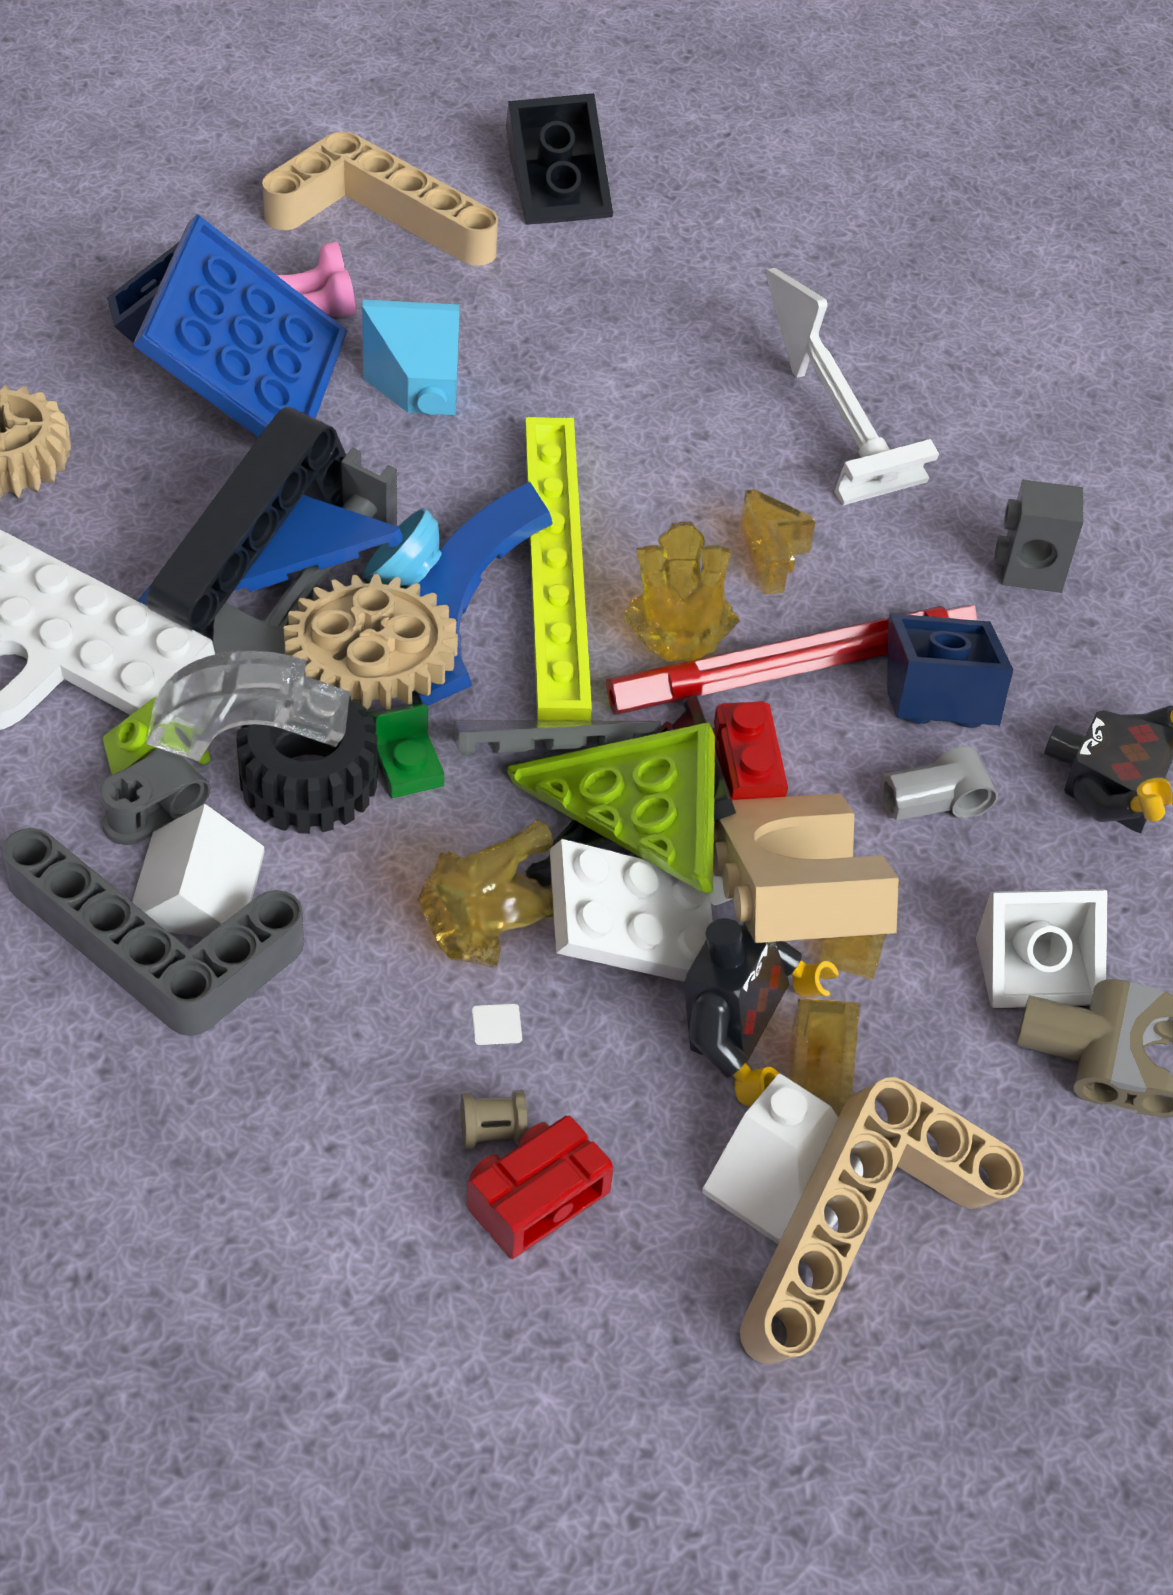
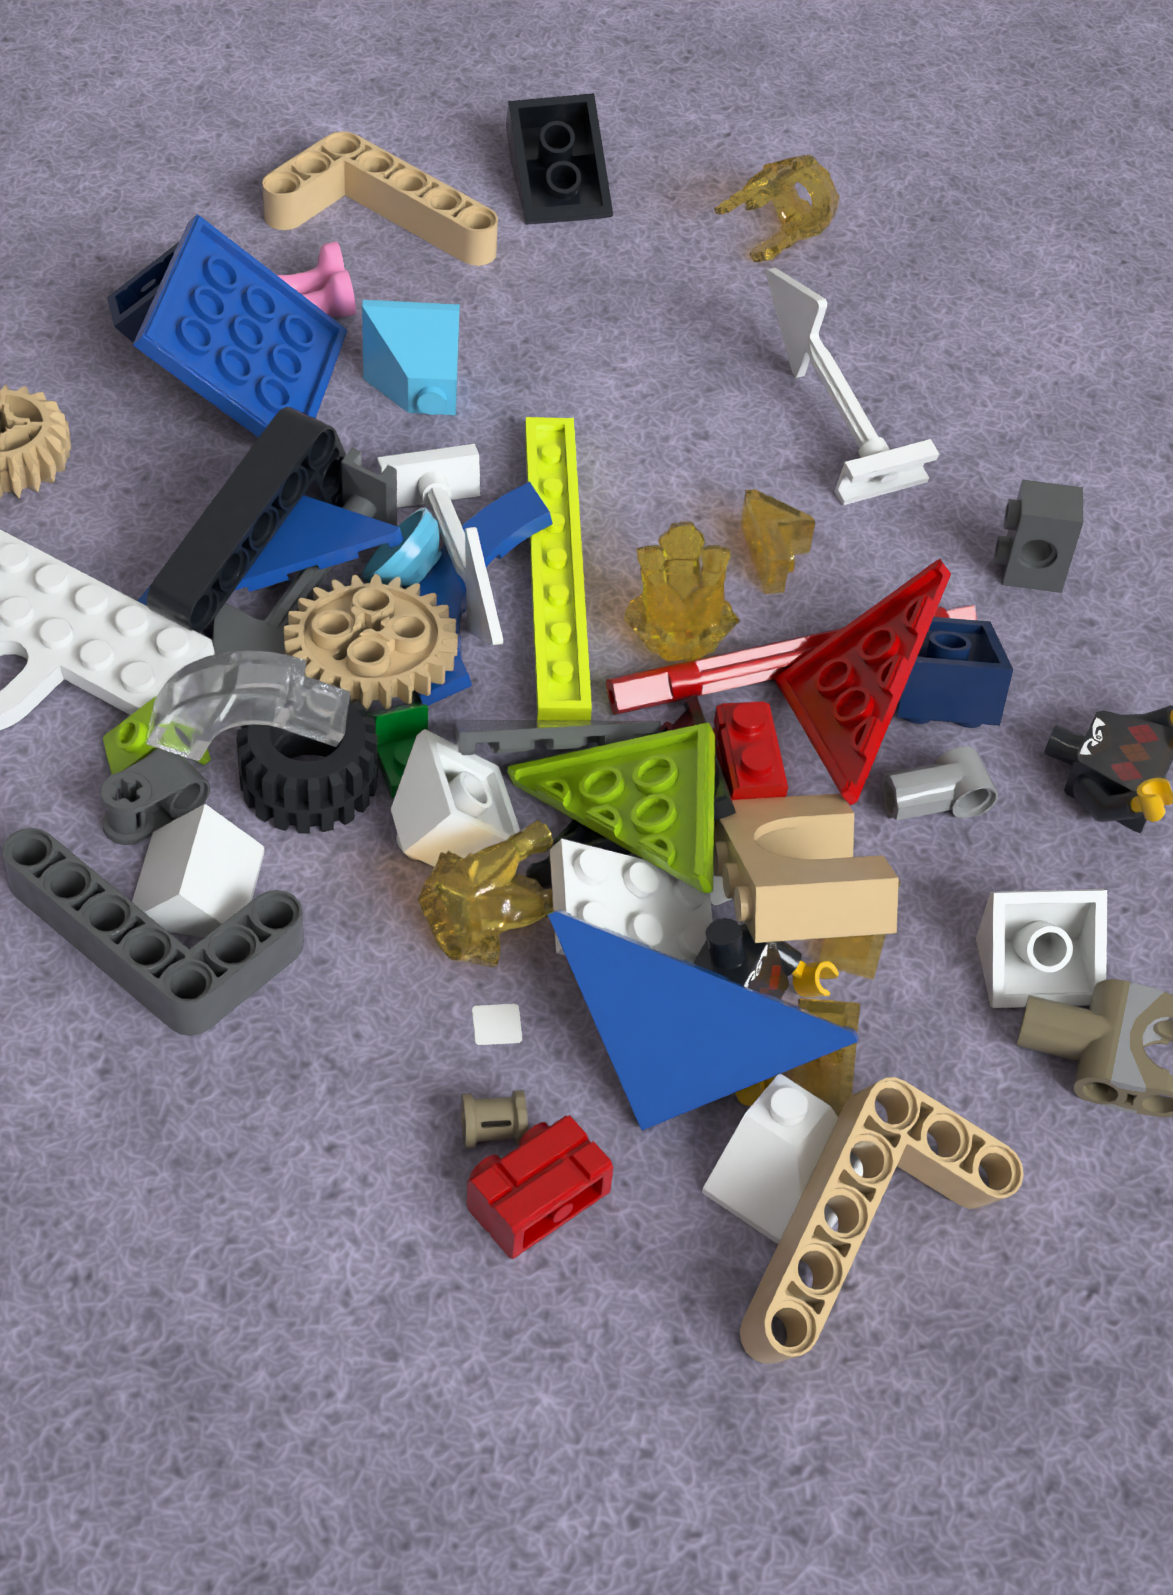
(435, 480): none -> white piece
(450, 802): none -> white slope
(682, 1029): none -> blue tile
(797, 217): none -> clear yellow piece
(856, 677): none -> red tile

